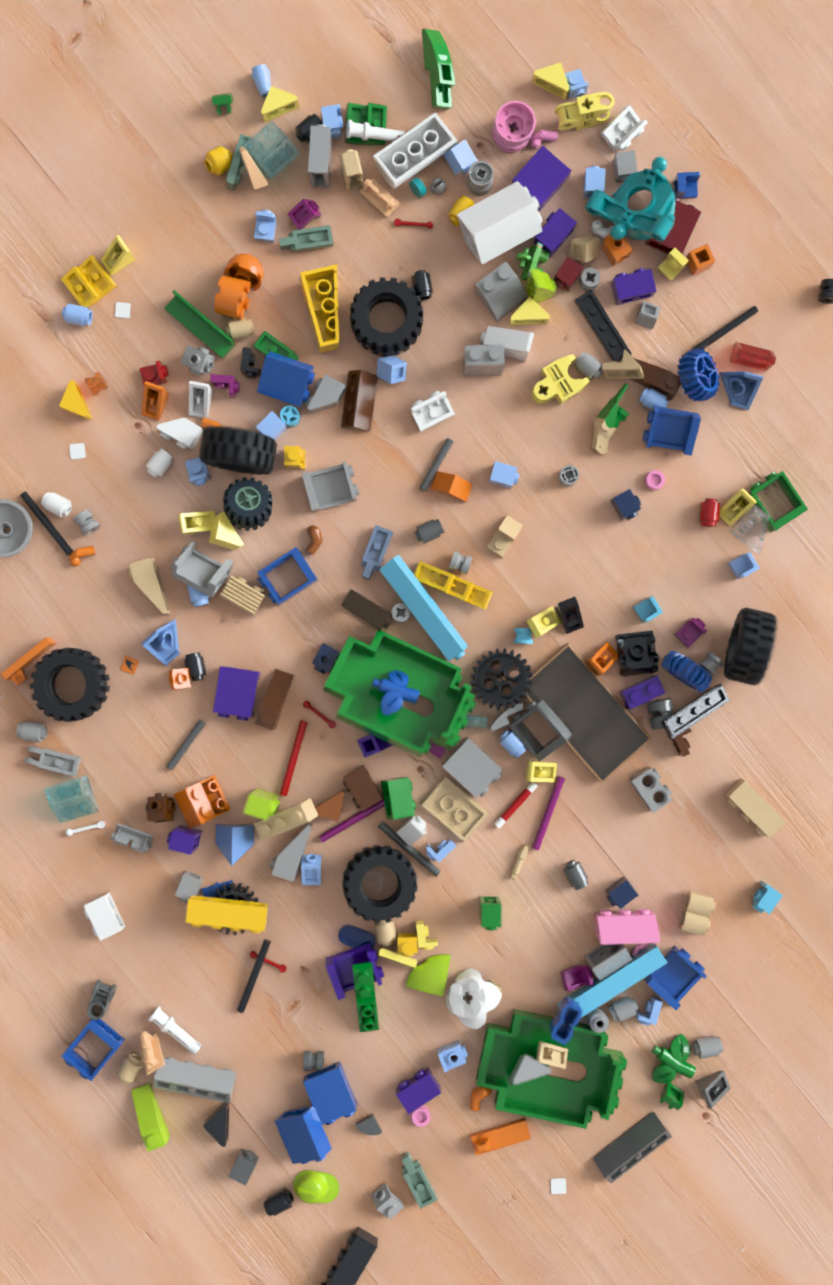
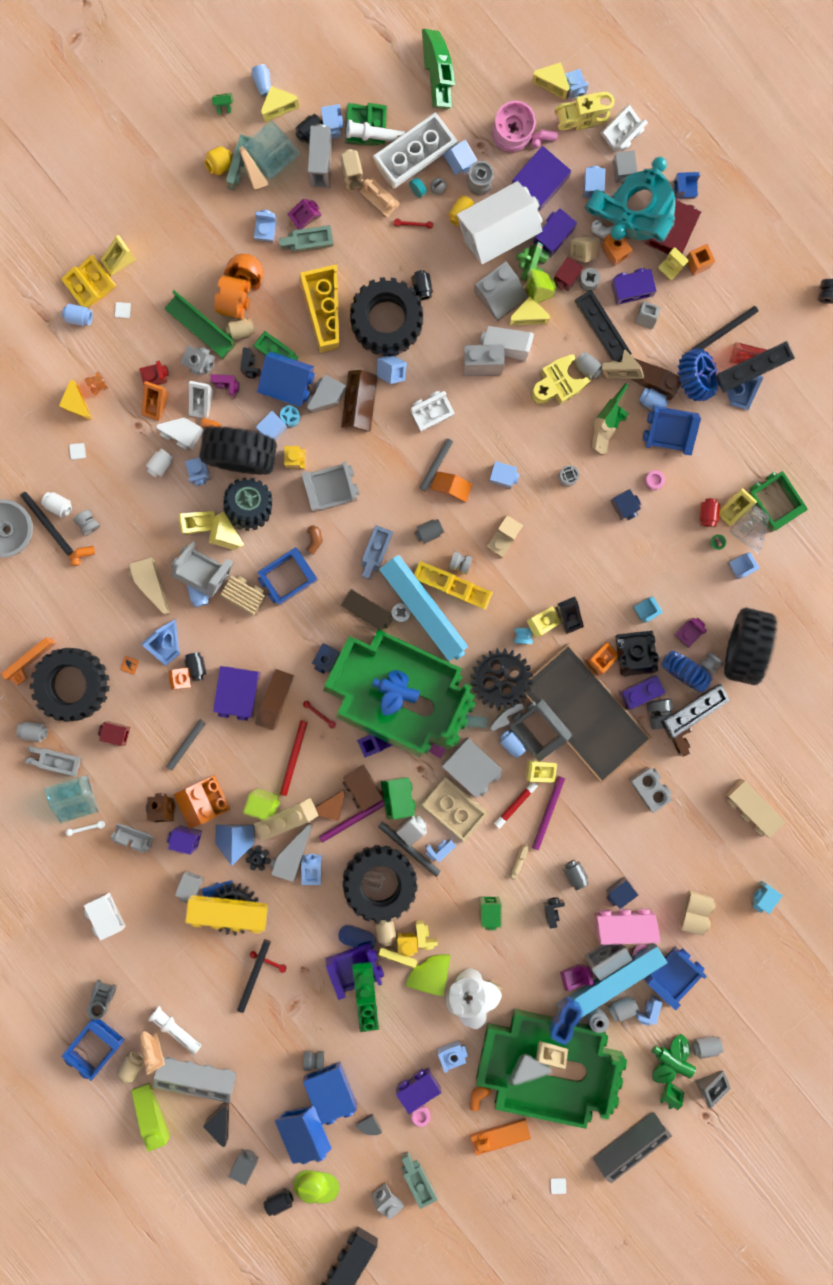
(114, 733): none -> dark red brick
(261, 858): none -> black plant
(552, 915): none -> black bracket
(714, 544): none -> green hinge
(754, 367): none -> black tile

